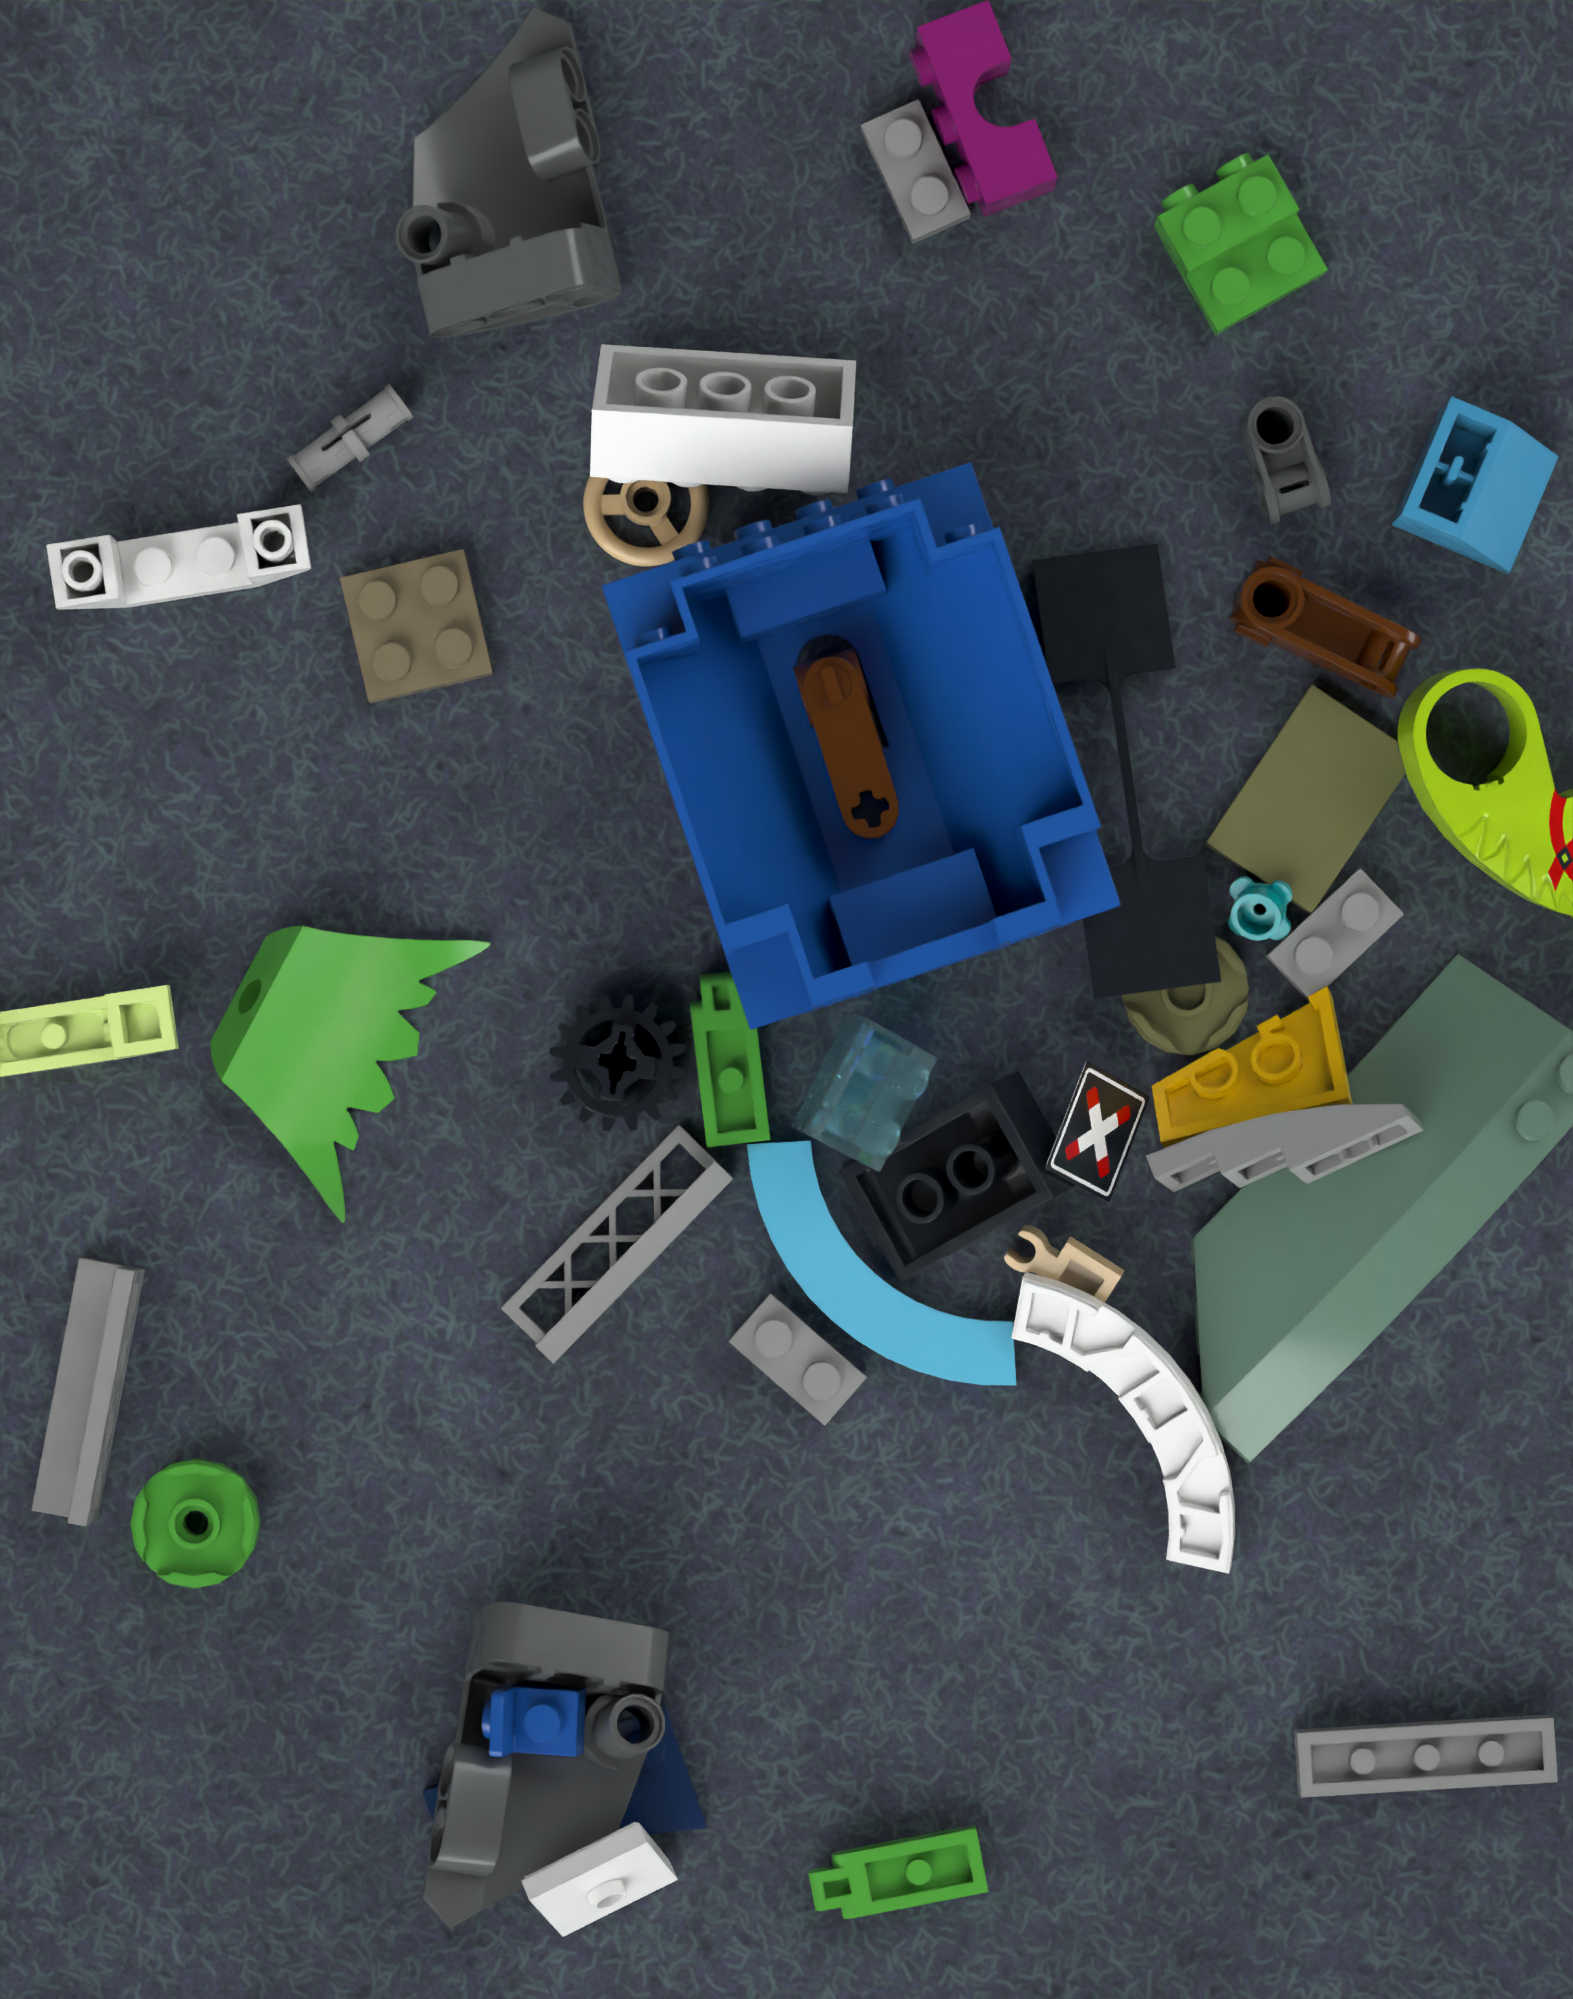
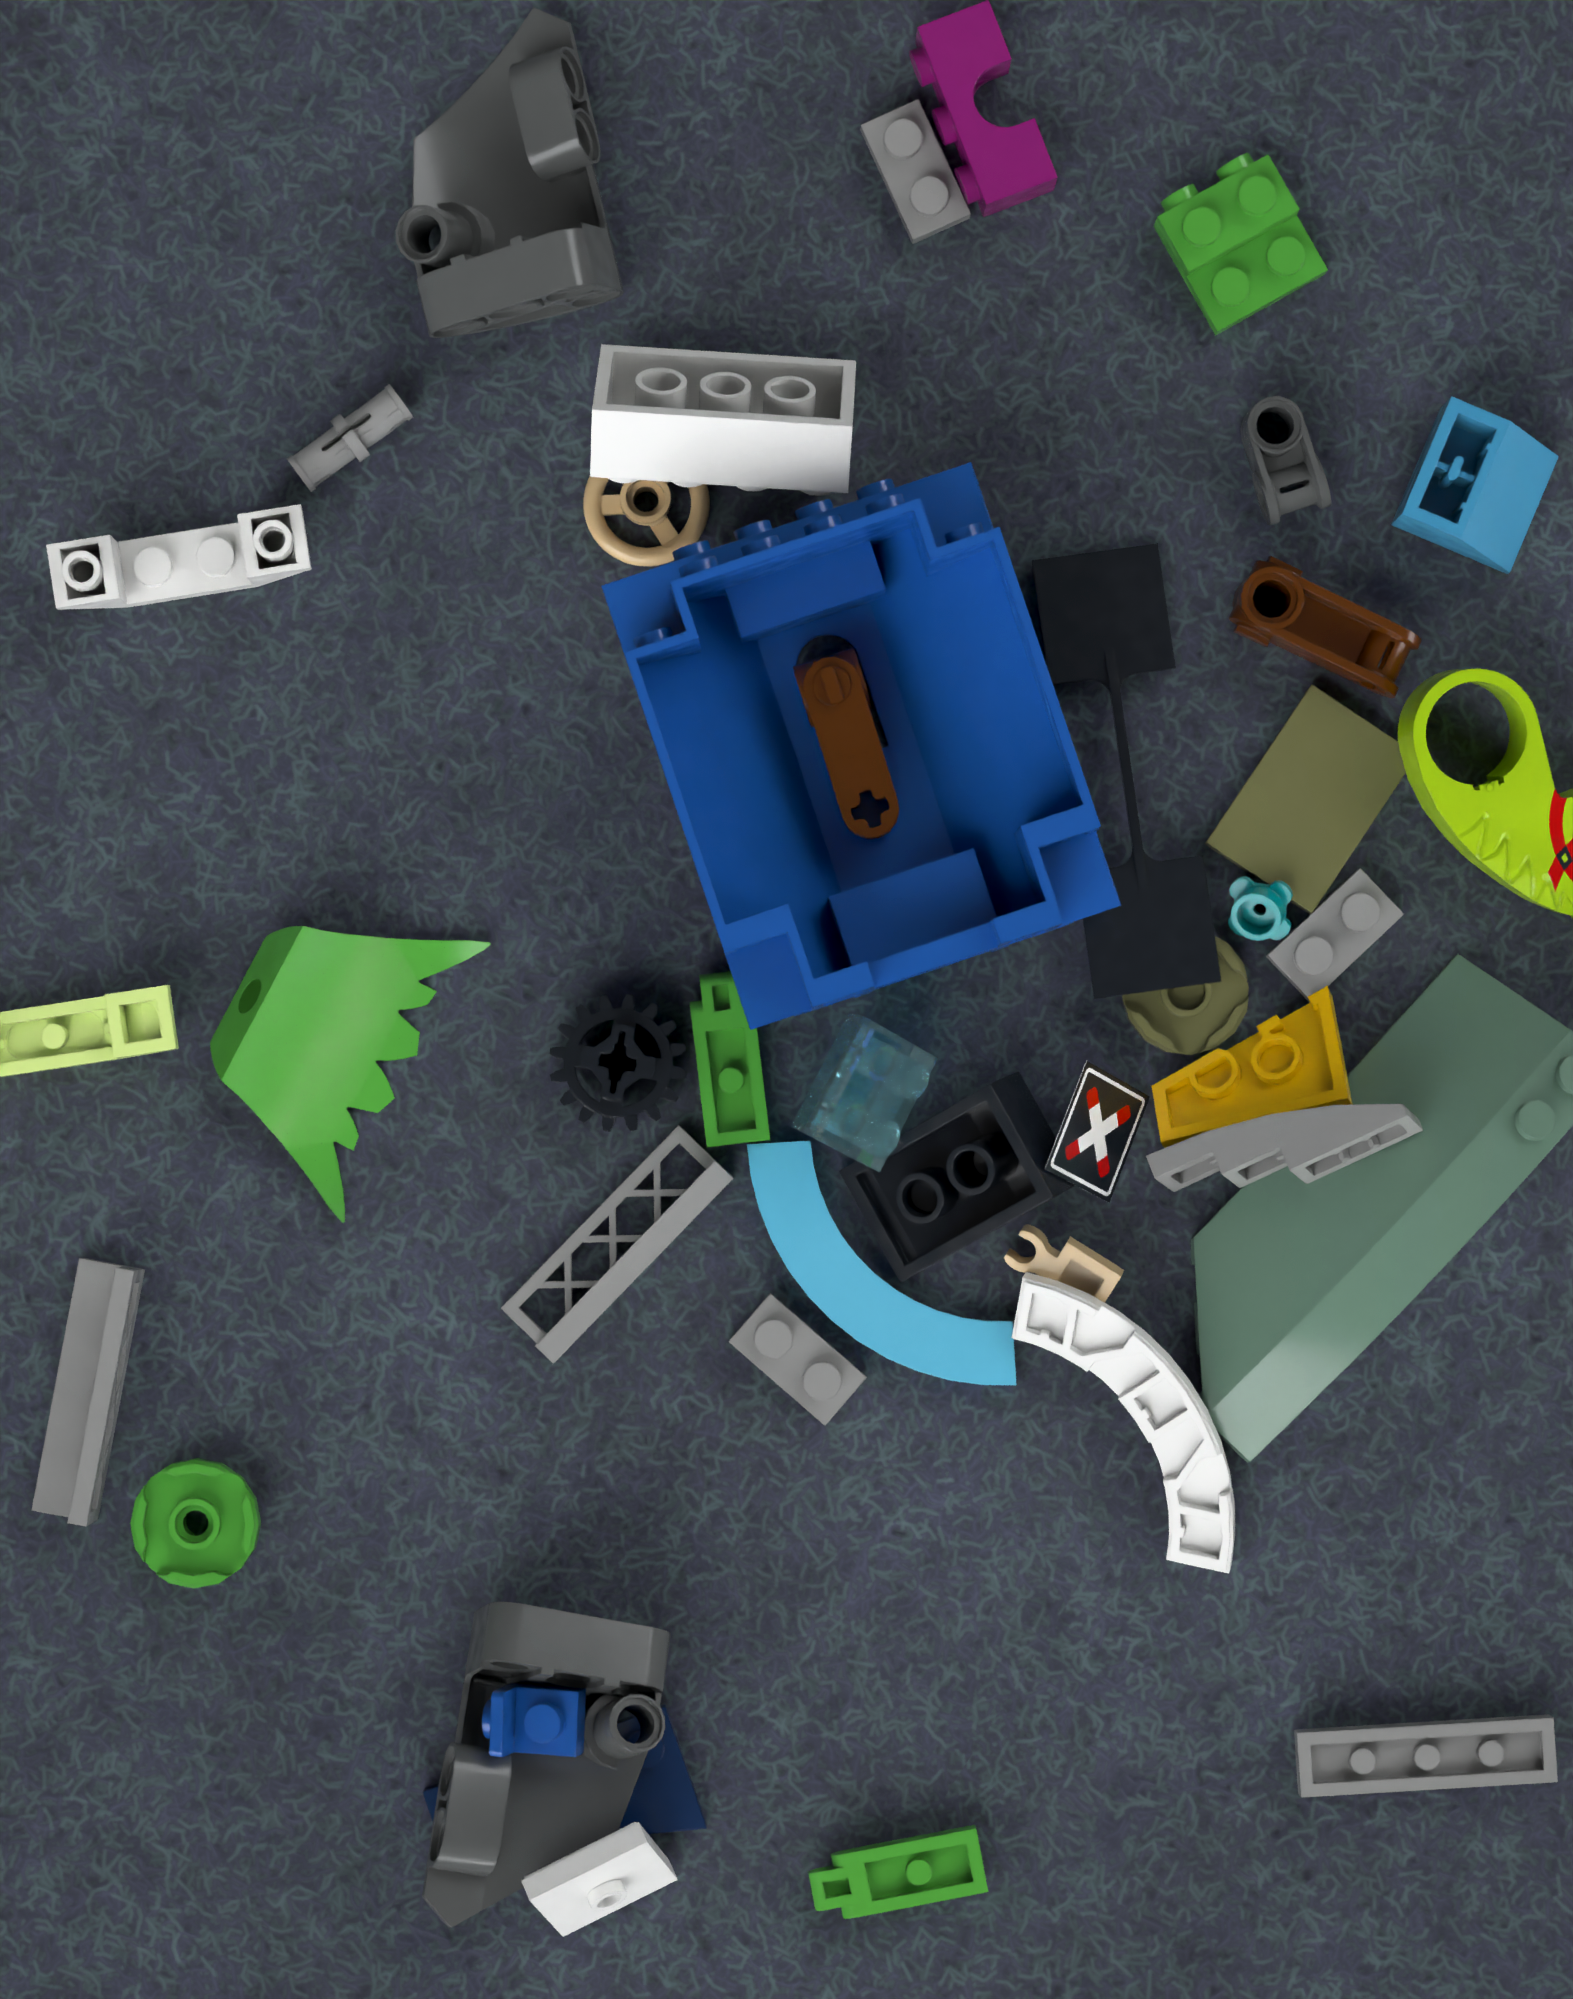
(416, 626): dark tan plate -> none

